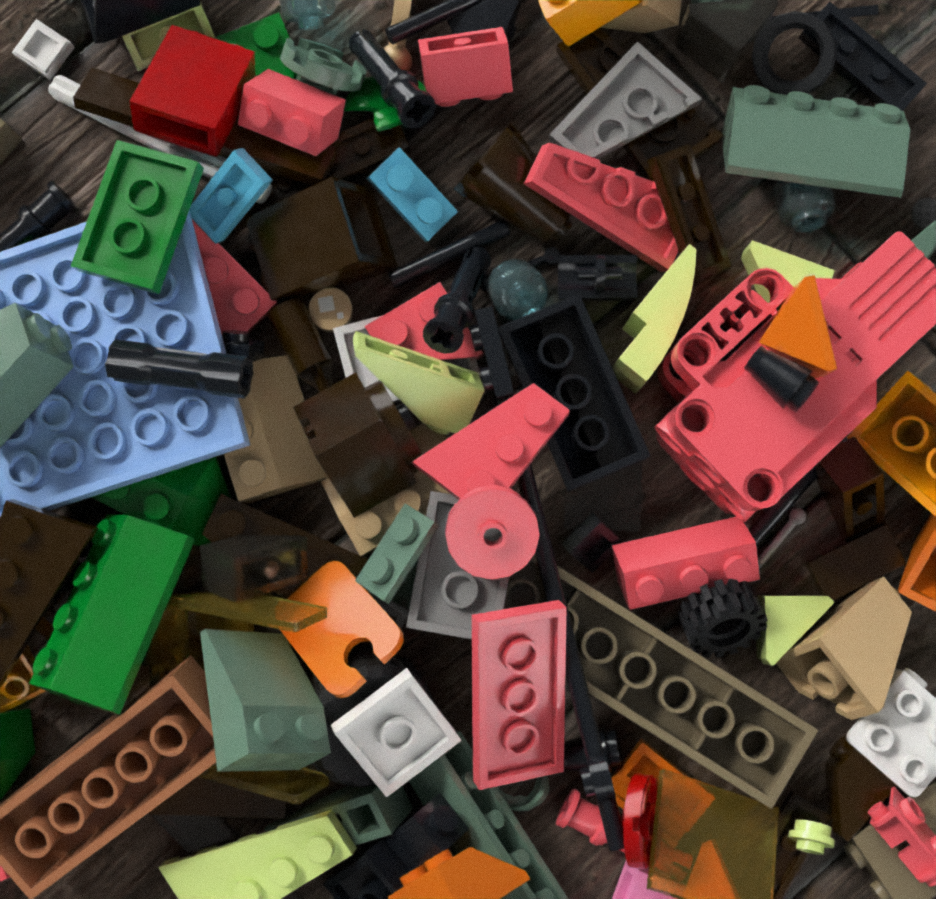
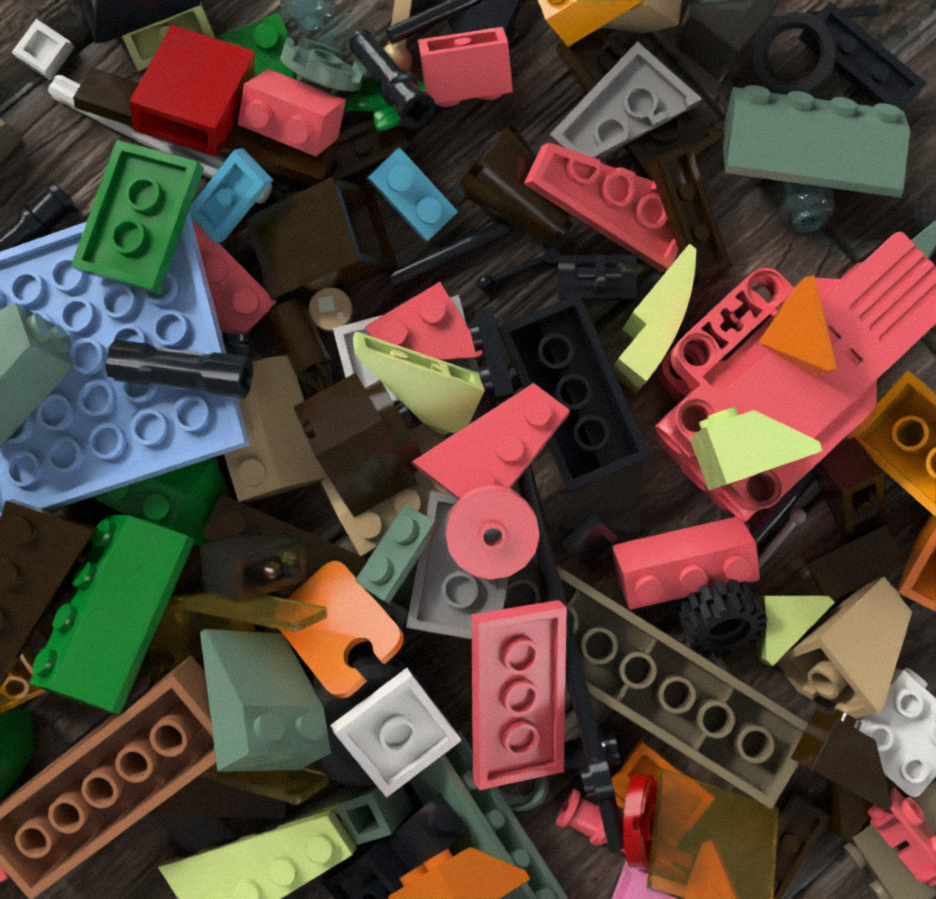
(455, 309): black pin -> none
(517, 289): clear light blue head -> none
(745, 445): none -> yellowish green slope
(782, 378): black cone -> none
(789, 266): yellowish green slope -> none
(811, 836): yellowish green plate -> none
(844, 755): none -> dark brown slope

